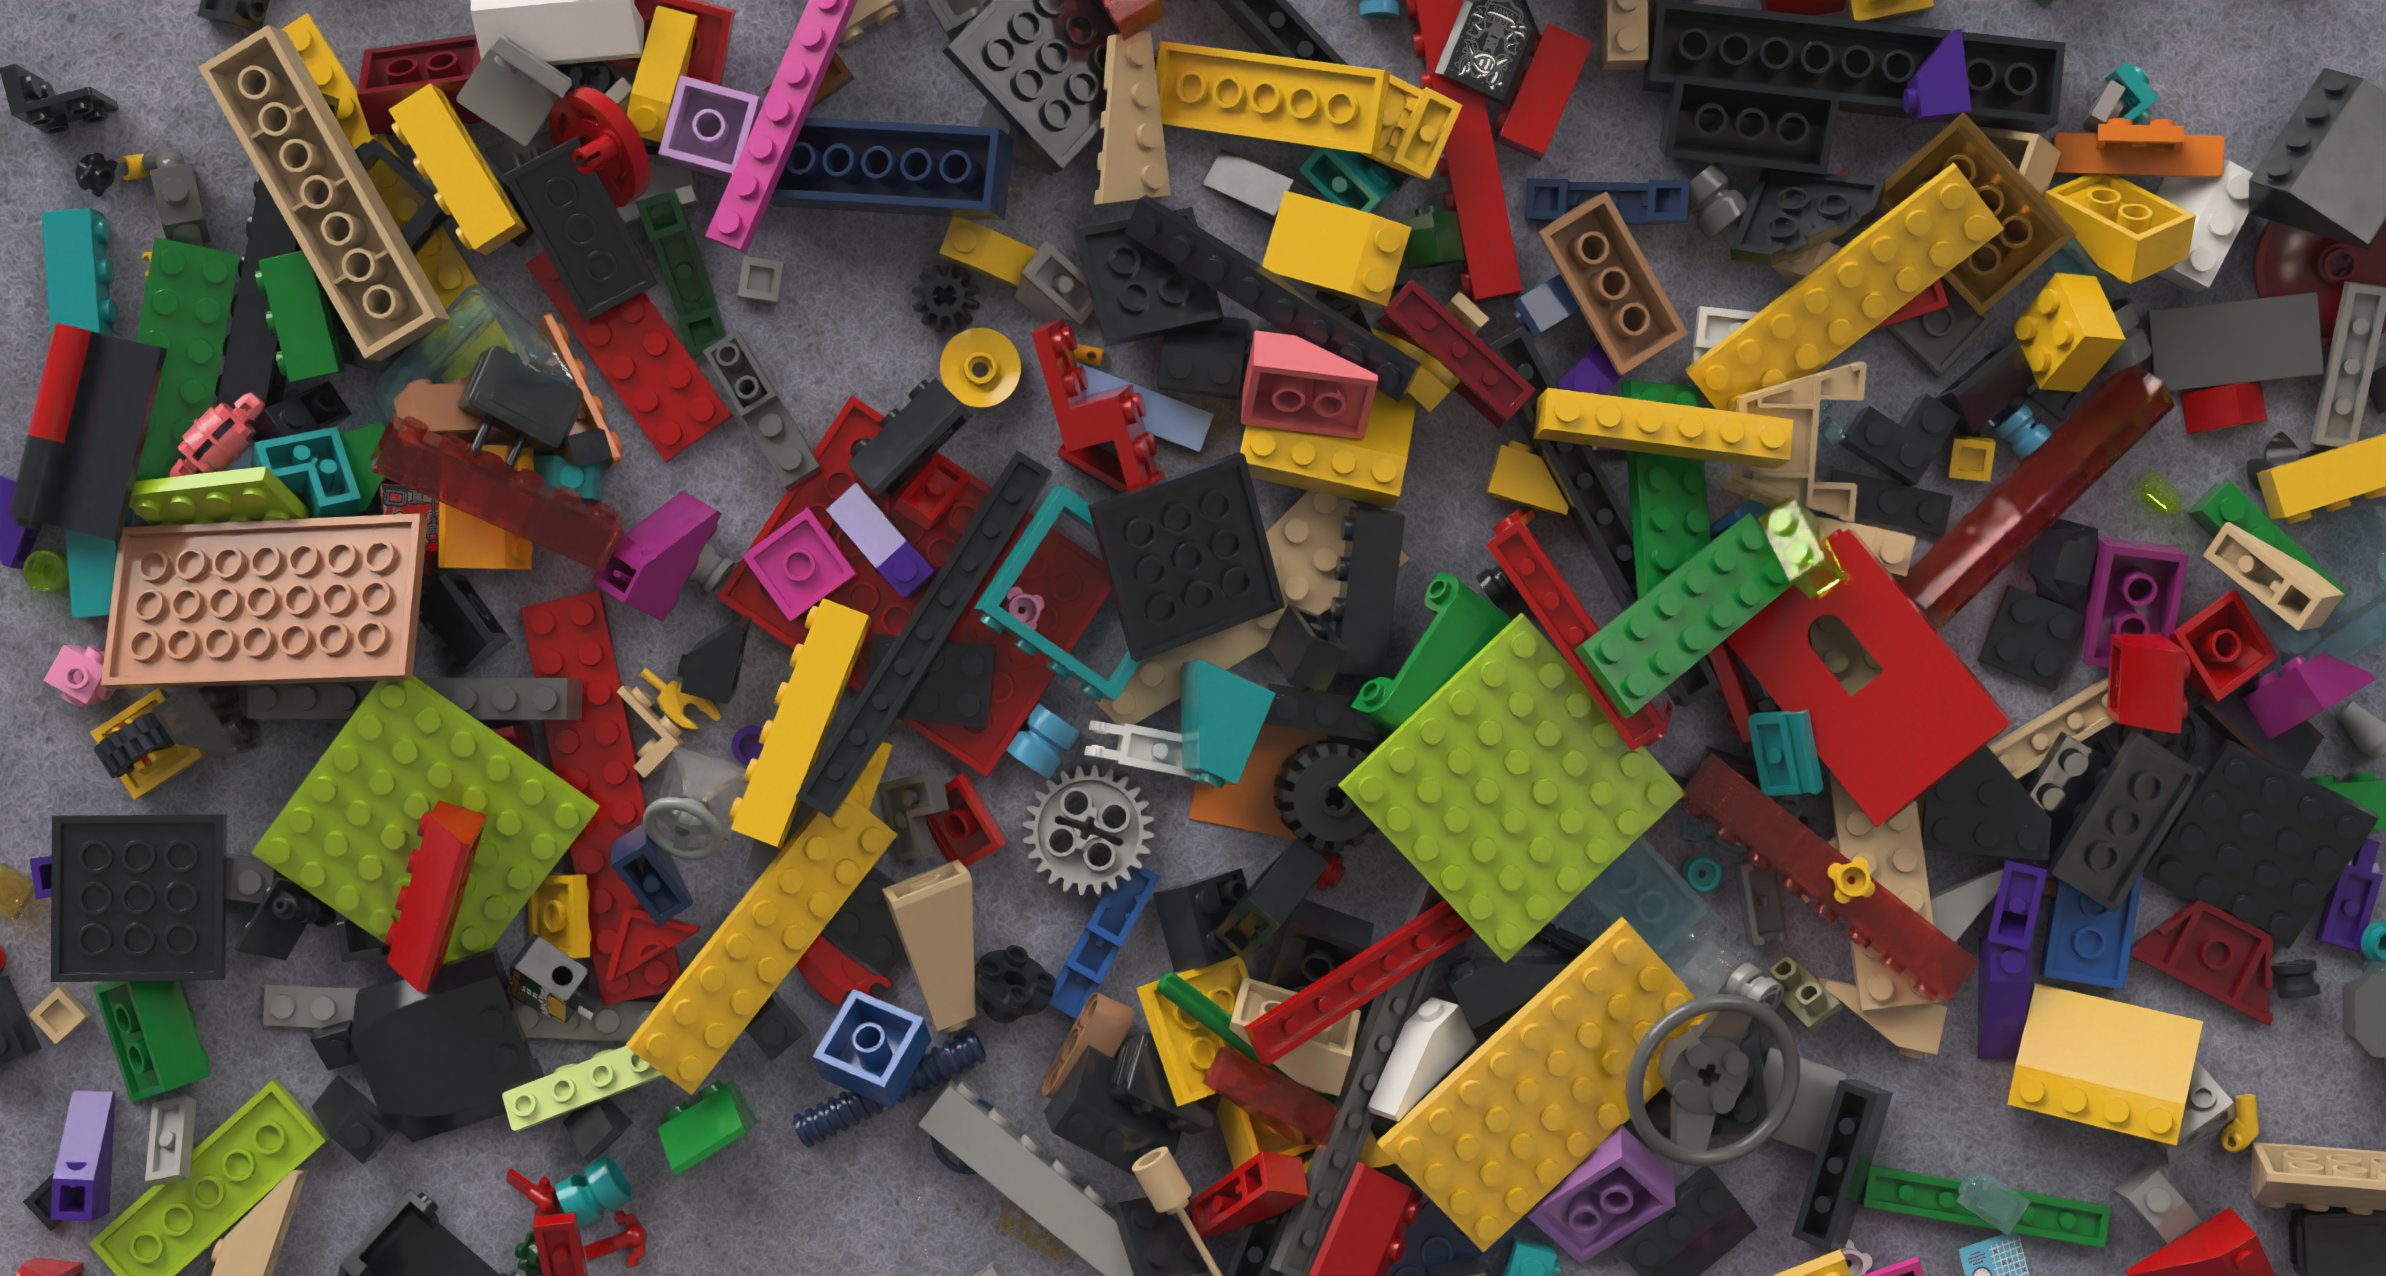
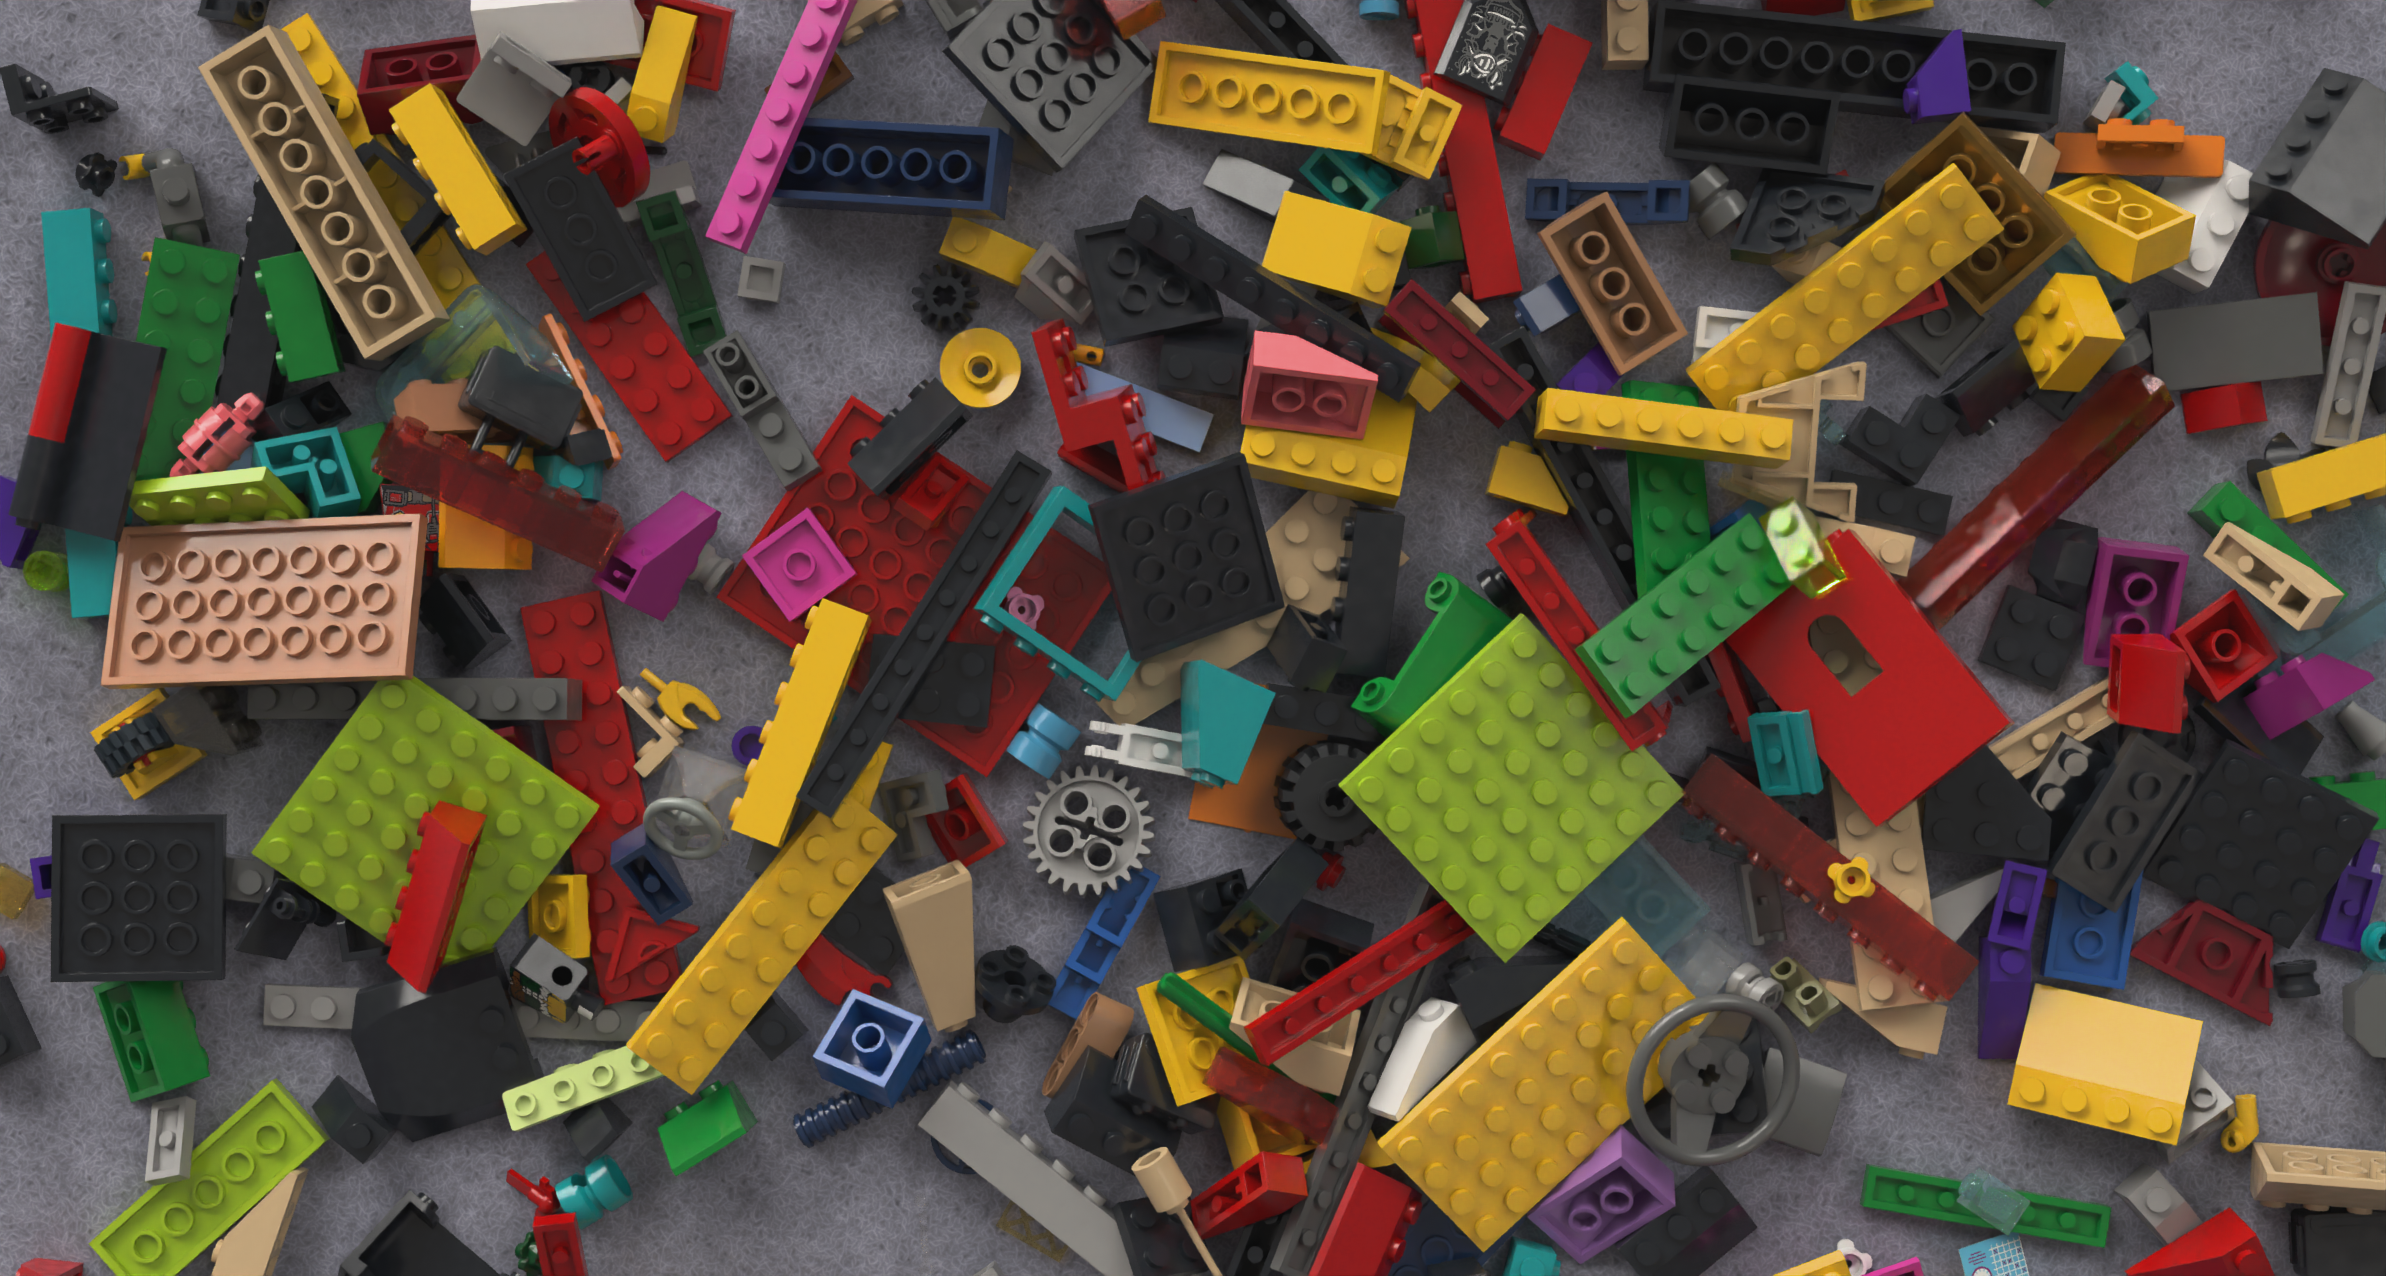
(40, 1203): black tile -> none
(59, 1014): tan plate -> none
(79, 675): bright pink brick -> none
(85, 1158): slope -> none
(335, 1045): black plate -> none
(633, 1236): red piece -> none
(708, 127): lavender brick -> none
(716, 663): black slope -> none
(881, 542): slope -> none
(1133, 140): tan wing -> none
(1702, 862): teal plate -> none
(1842, 1164): black brick -> none
(1971, 458): yellow plate -> none
(2022, 431): dark azure wheel -> none
(2159, 493): clear neon green slope -> none

